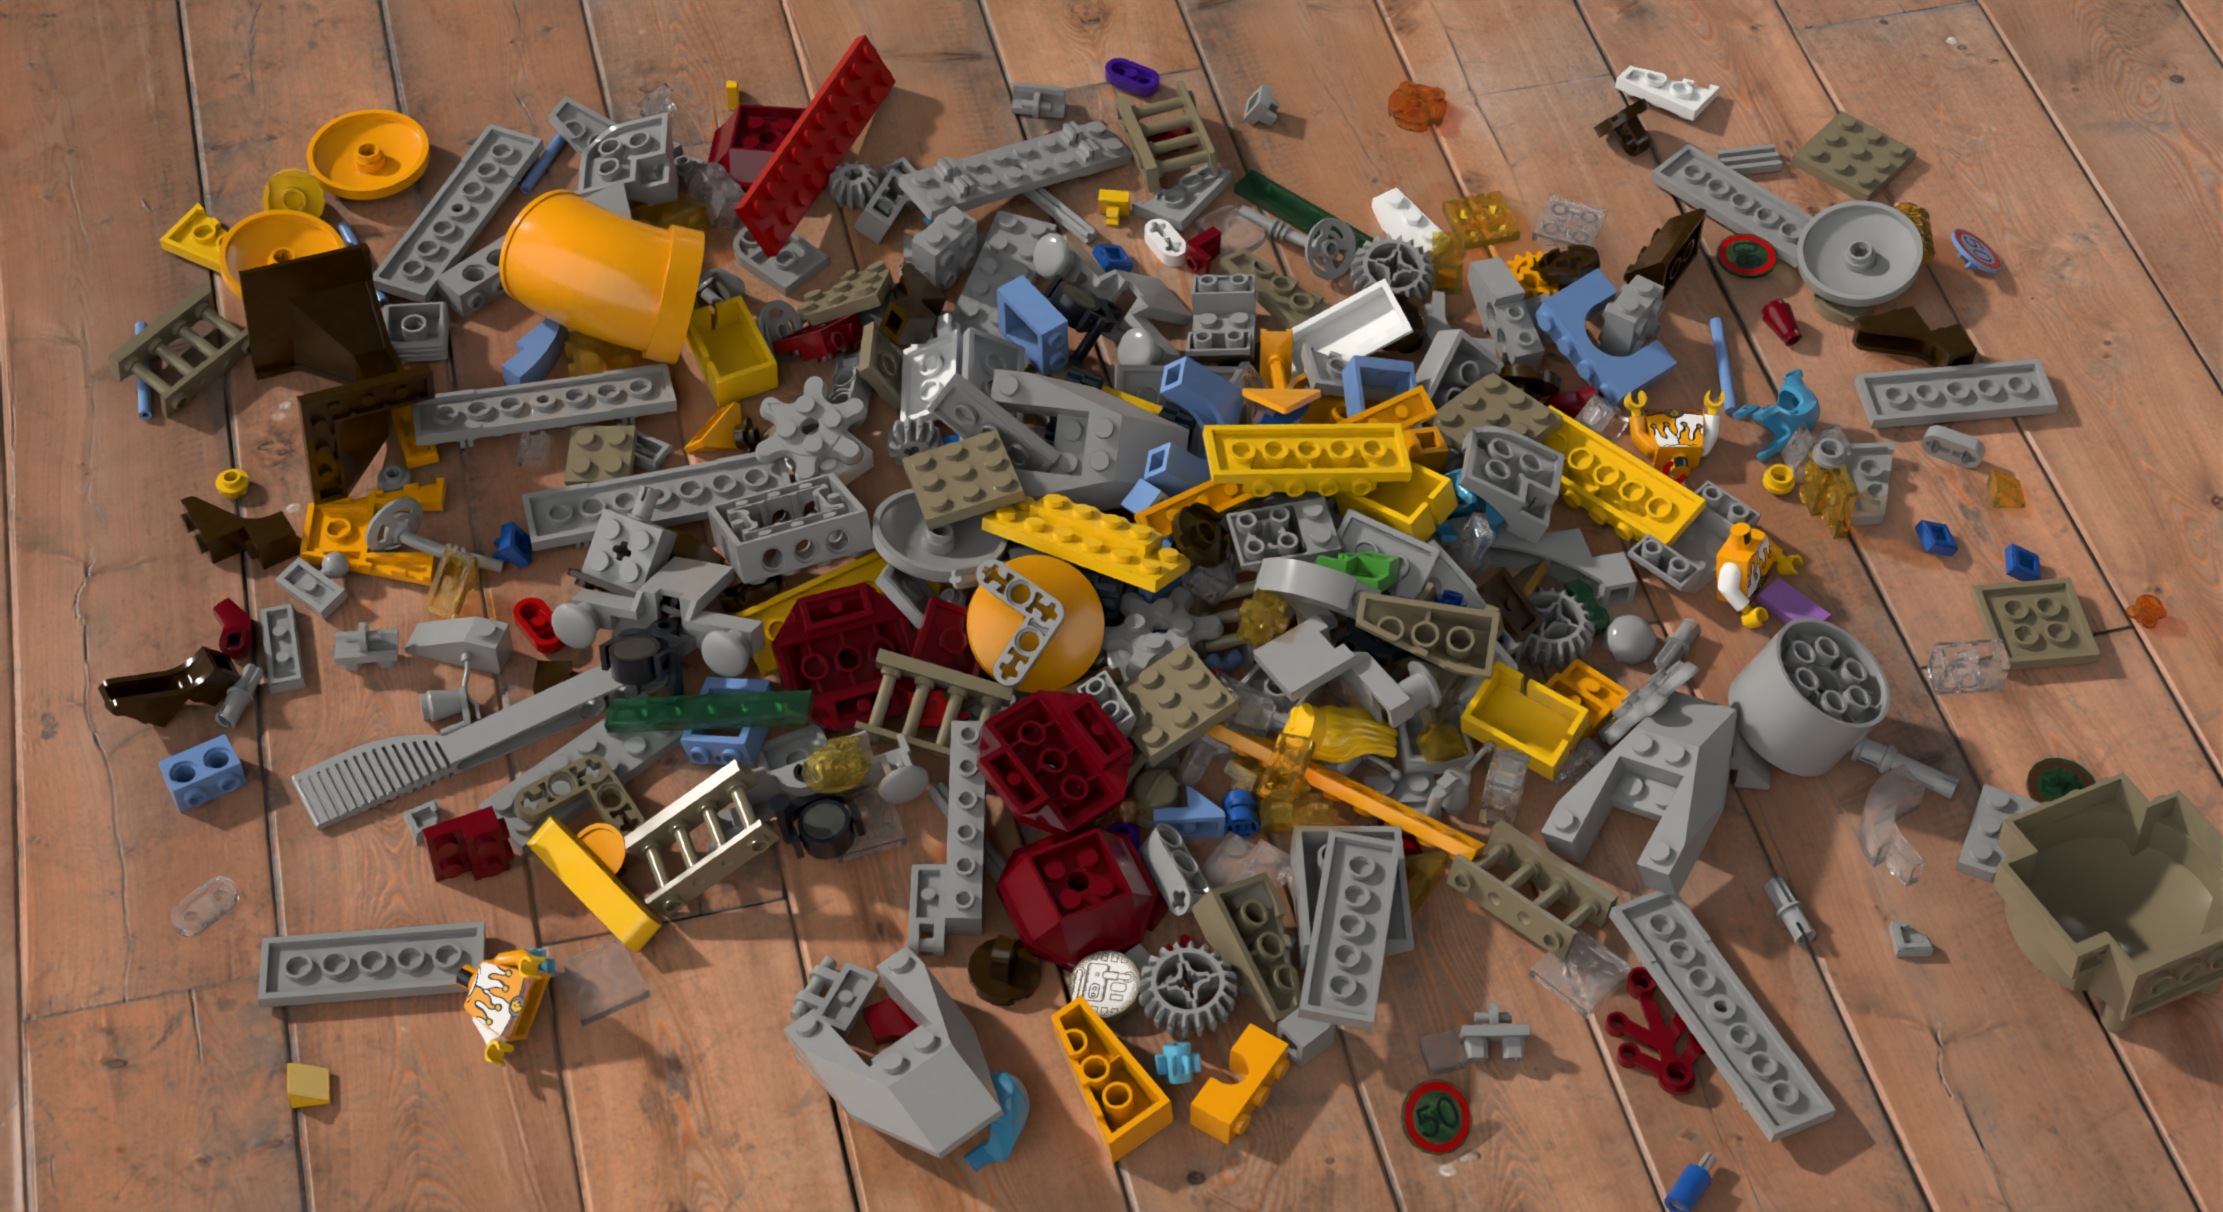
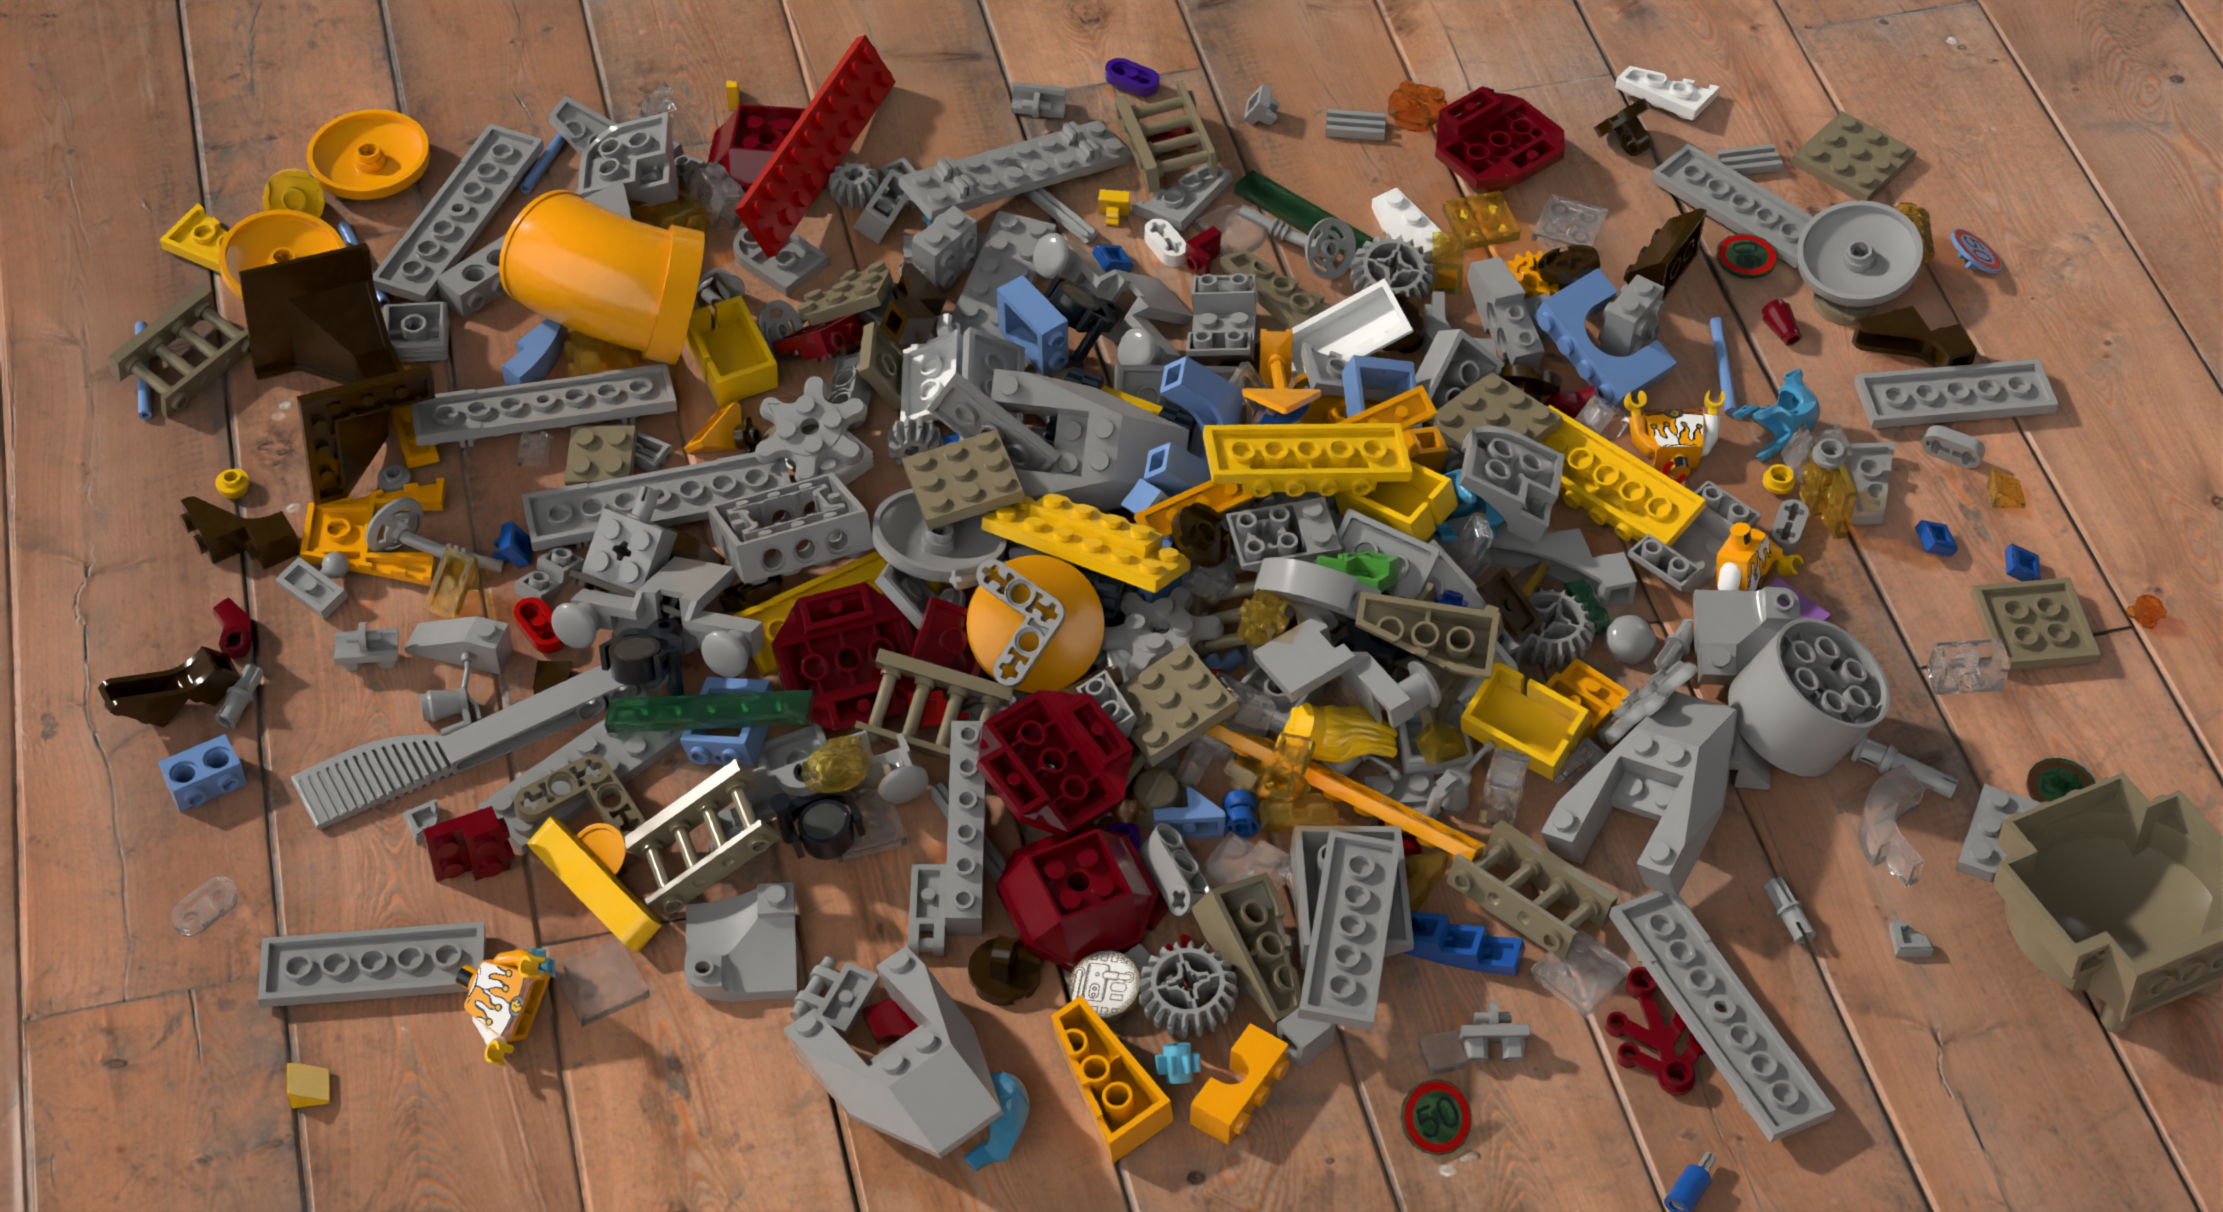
(282, 648): light grey tile -> none
(549, 574): none -> light grey slope
(744, 945): none -> light grey slope
(1355, 124): none -> light grey tile
(1464, 945): none -> blue slope
(1496, 139): none -> dark red piece
(1736, 627): none -> light grey slope
(1793, 528): none -> light grey beam

